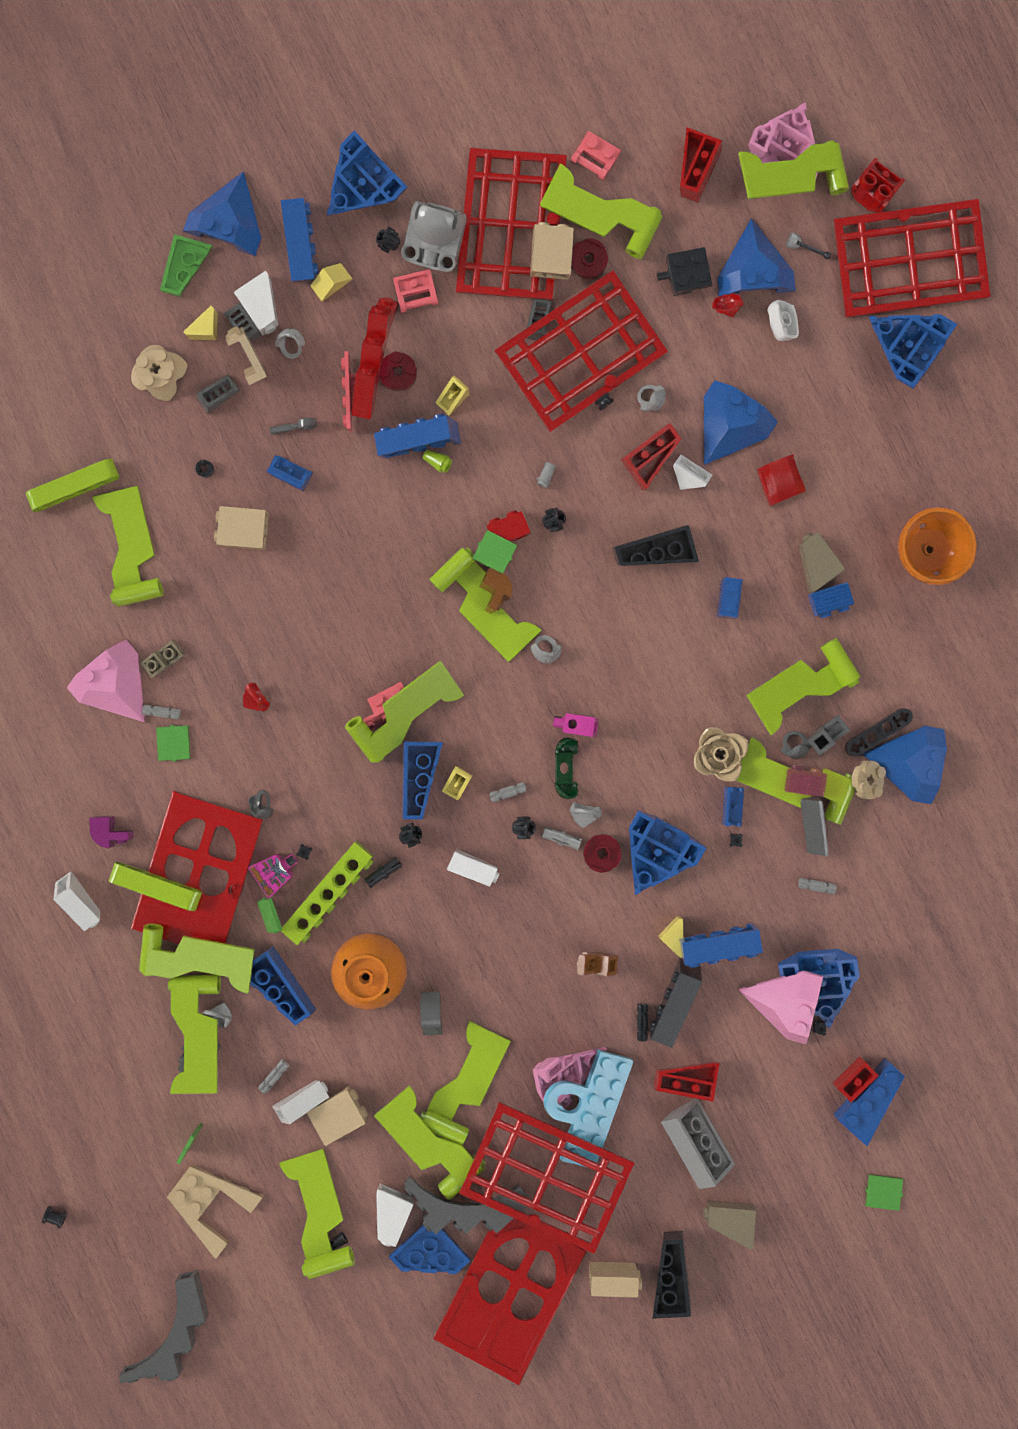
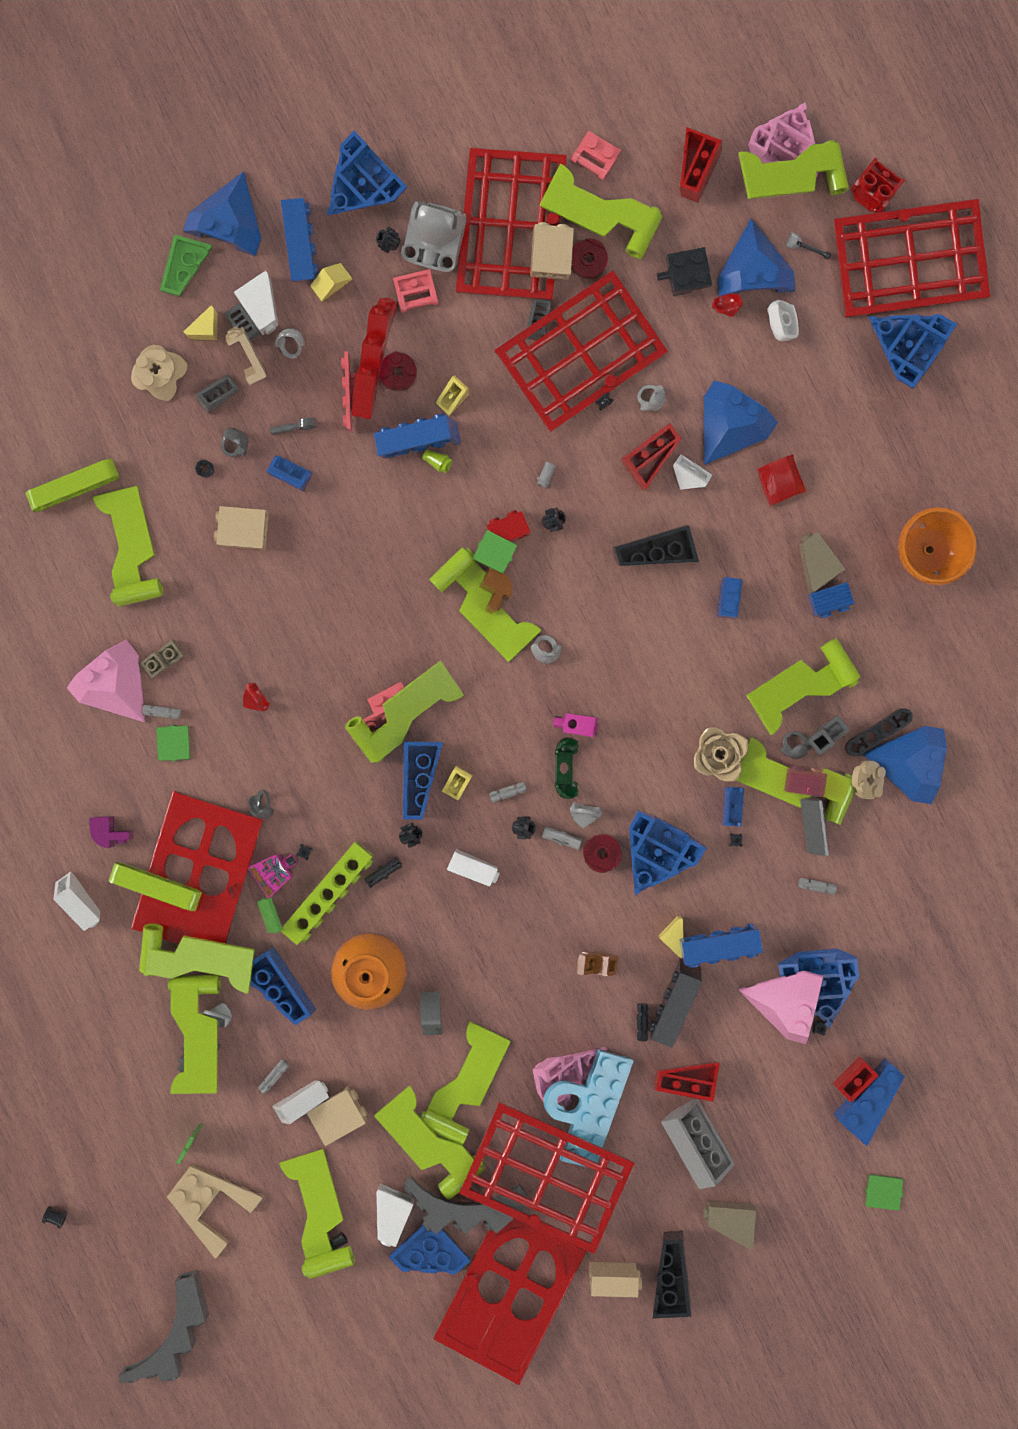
(238, 438): none -> dark grey piece

